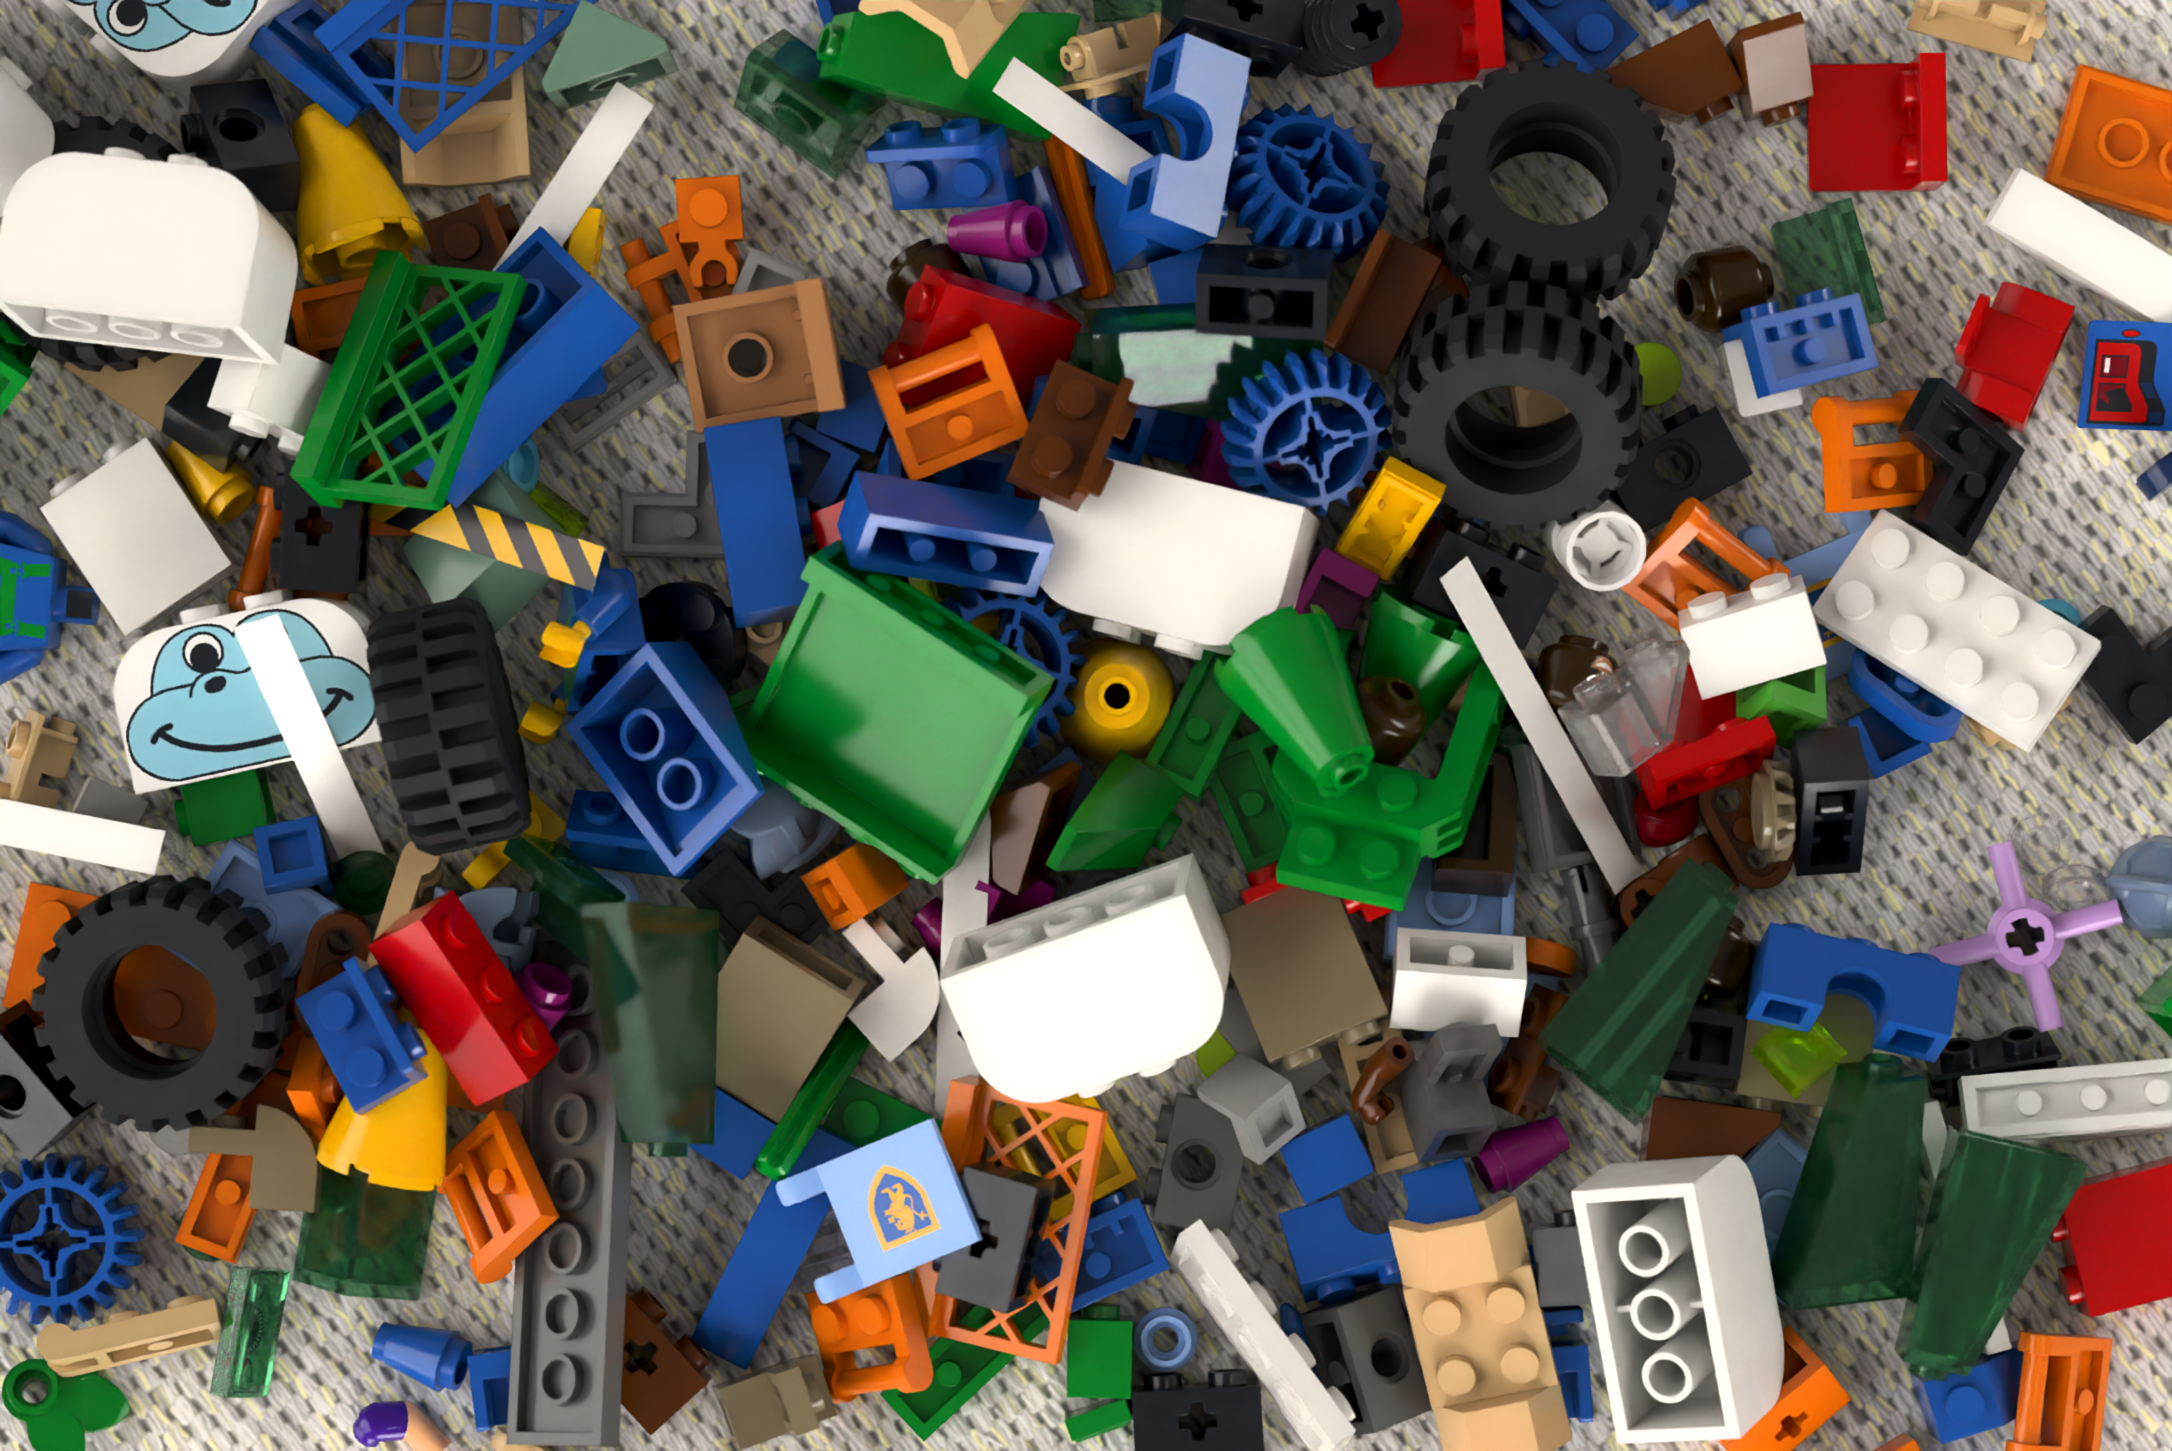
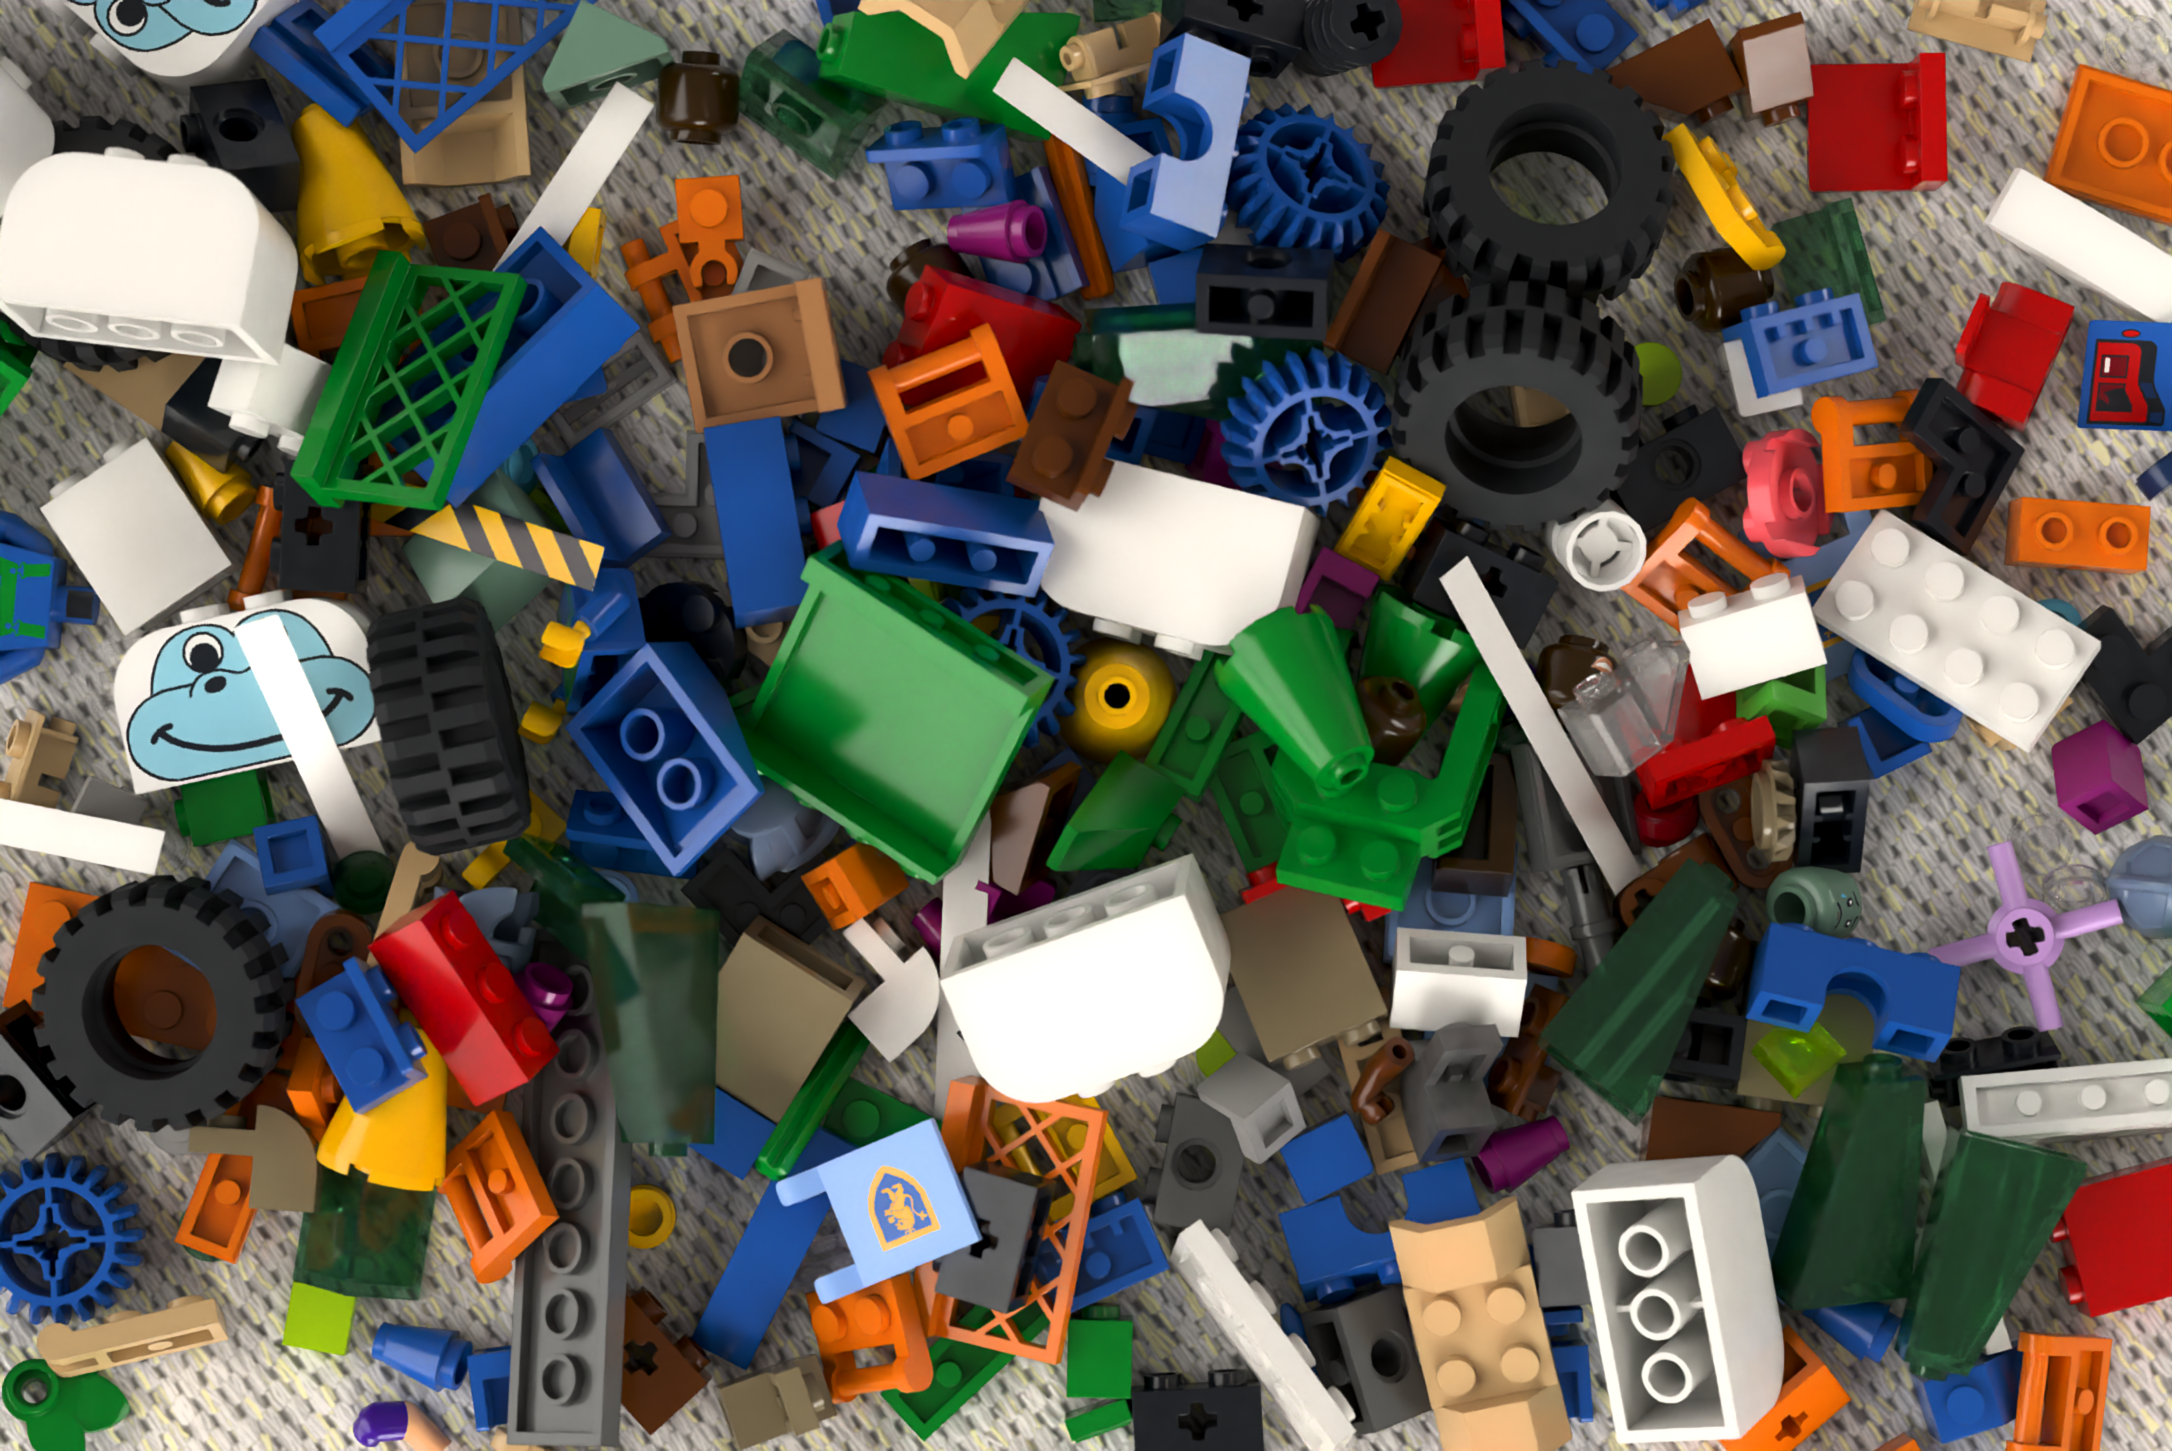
(250, 1332): clear green tile -> none
(319, 1319): none -> lime tile
(603, 498): none -> blue panel
(650, 1216): none -> yellow tile
(698, 99): none -> dark brown head
(1165, 1360): light blue plate -> none
(1724, 200): none -> yellow plate
(1785, 494): none -> coral plate
(1816, 898): none -> sand green head
(1859, 1327): none -> blue cone
(2077, 535): none -> orange brick
(2099, 777): none -> magenta panel

